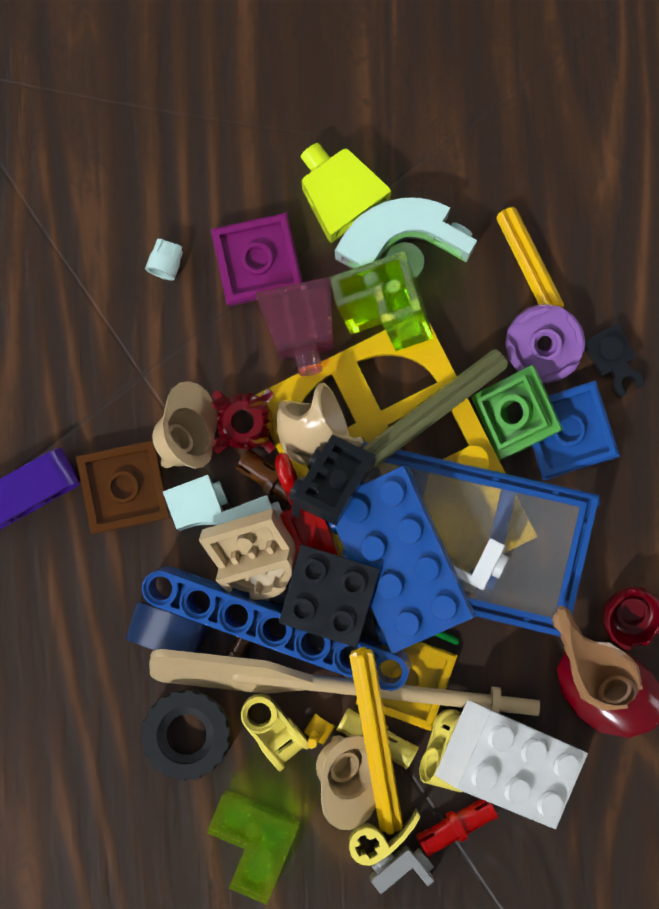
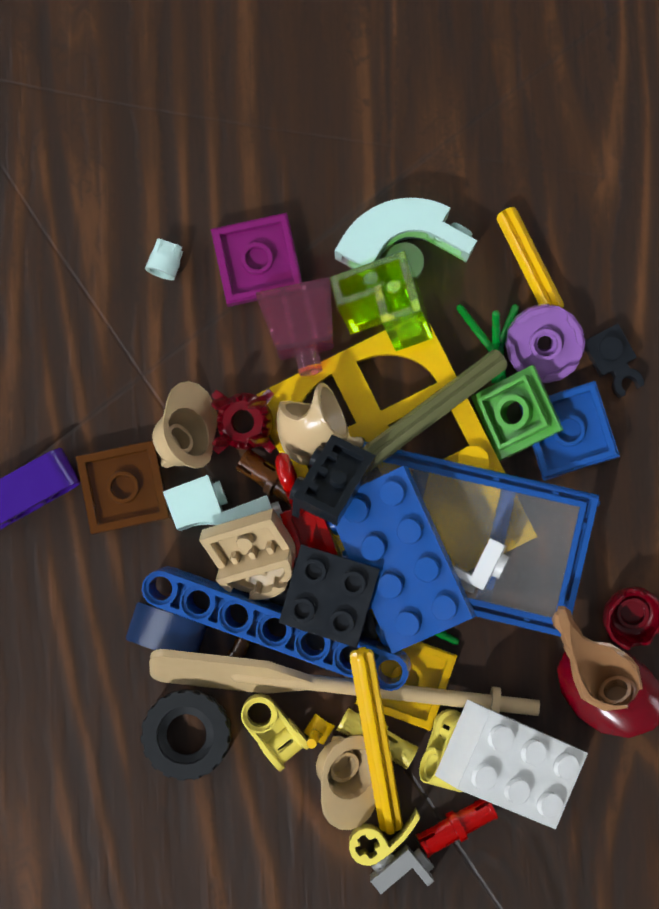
(263, 835): clear neon green brick -> none
(340, 189): neon yellow torso -> none
(498, 339): none -> green plant

